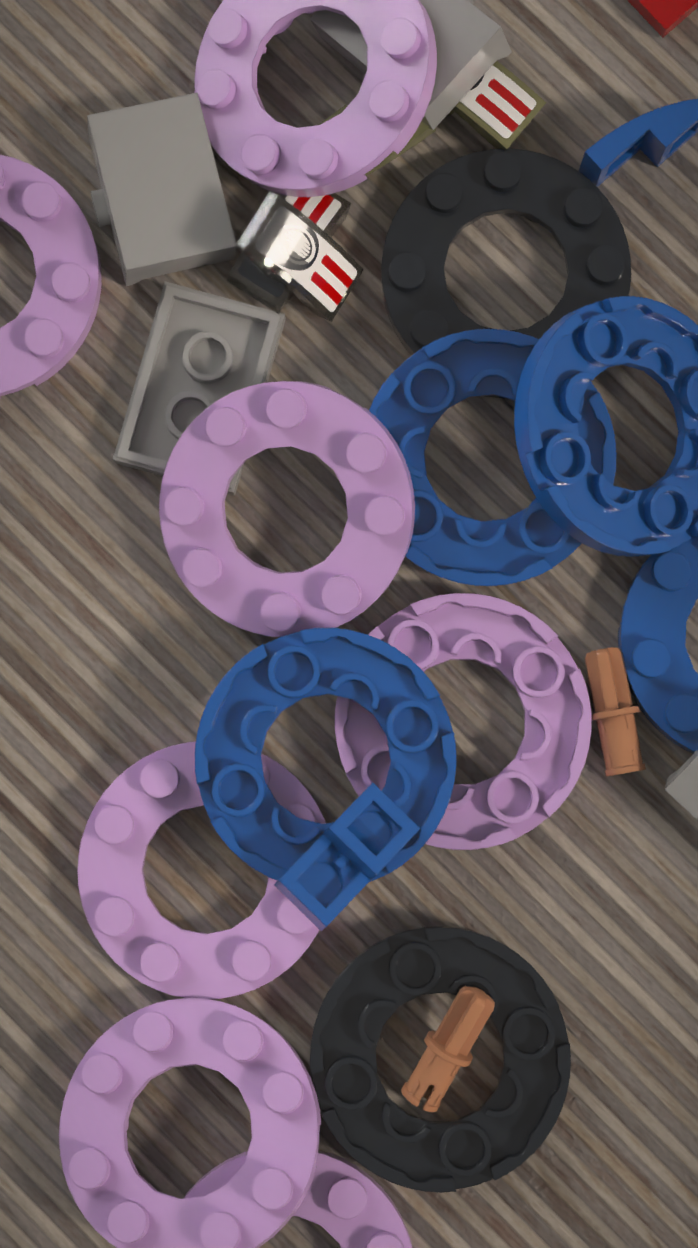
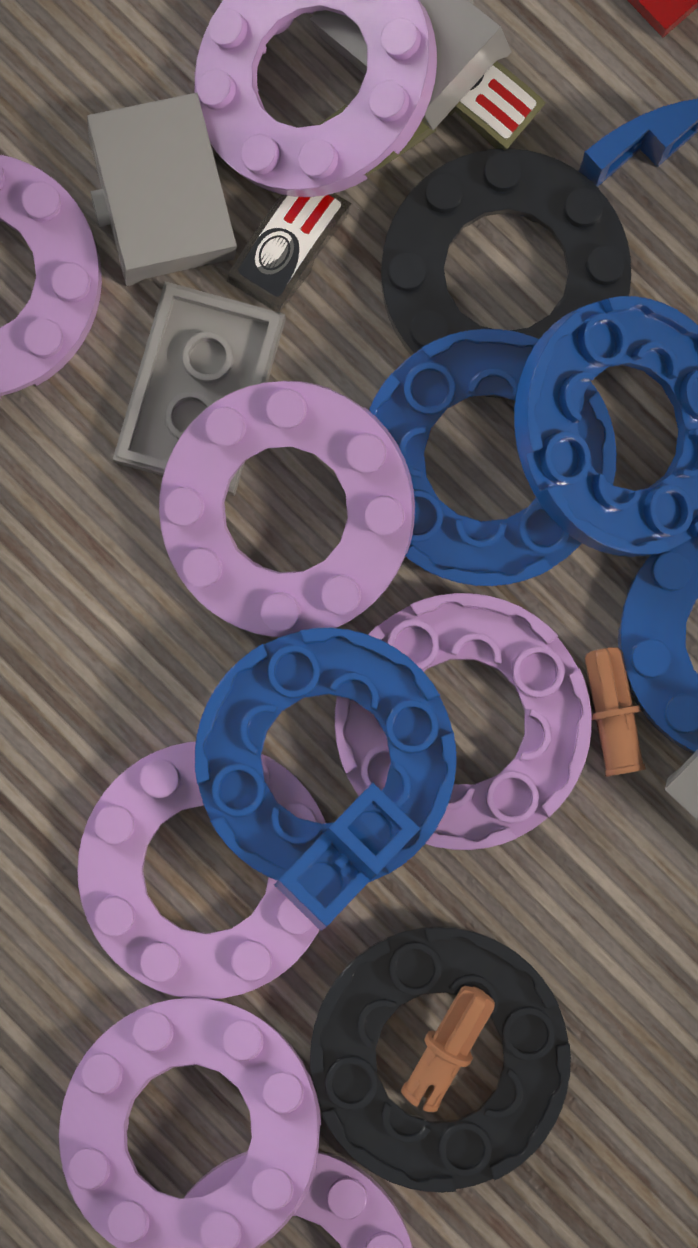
(300, 256): slope -> none

